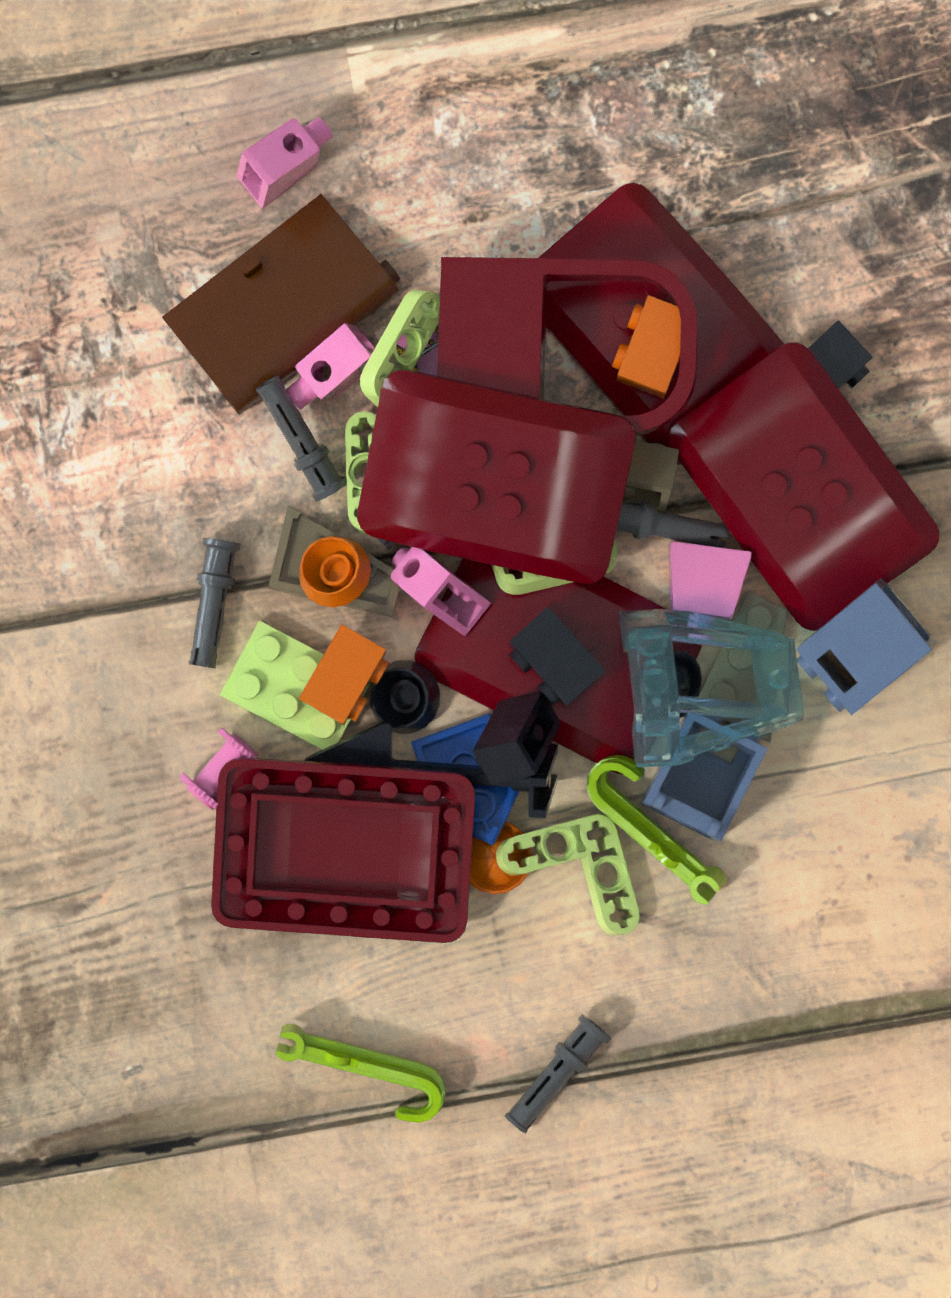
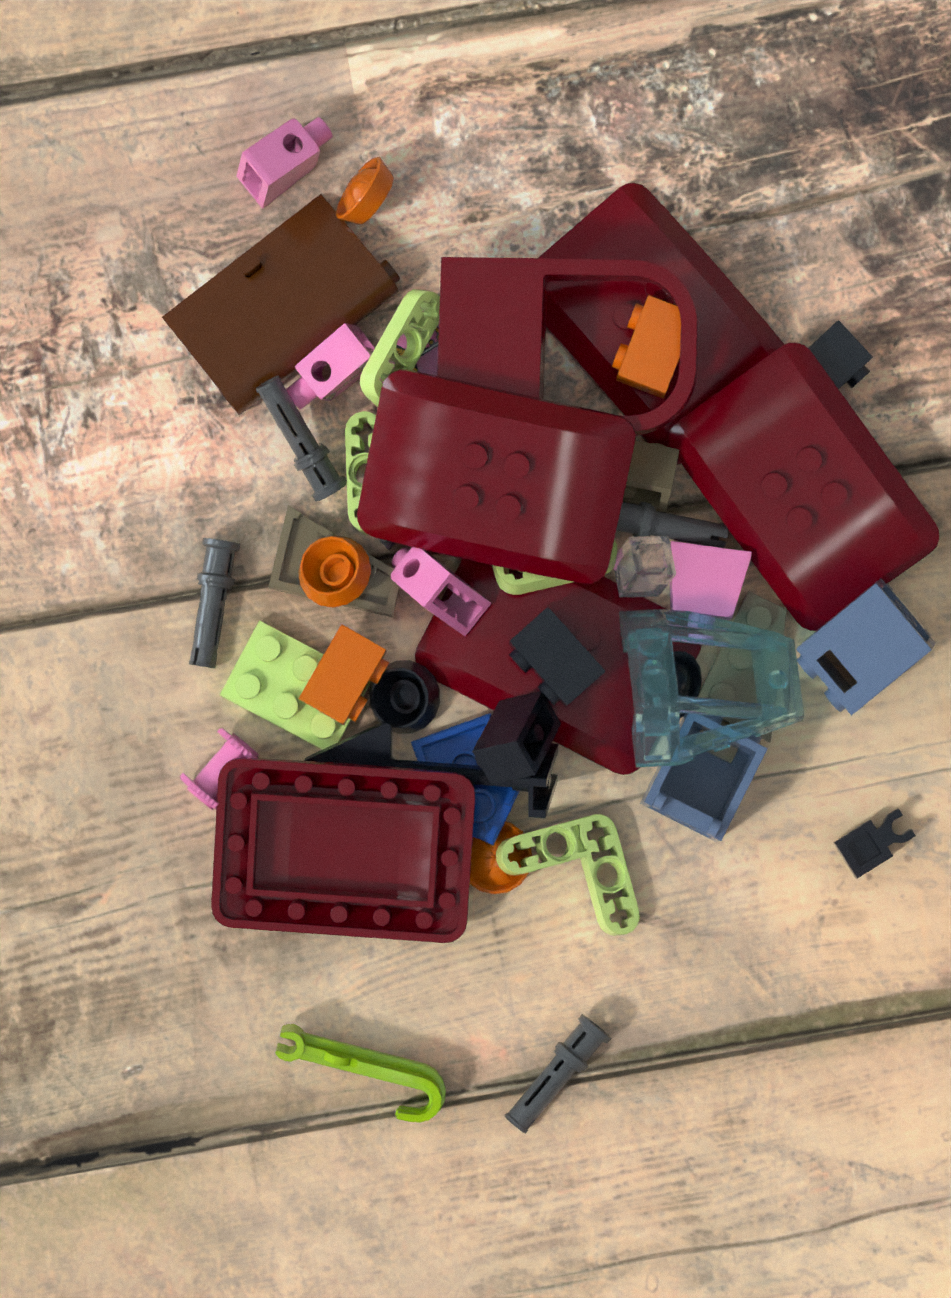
(365, 192): none -> orange hat
(644, 566): none -> clear brick
(647, 831): lime piece -> none
(867, 845): none -> black plate

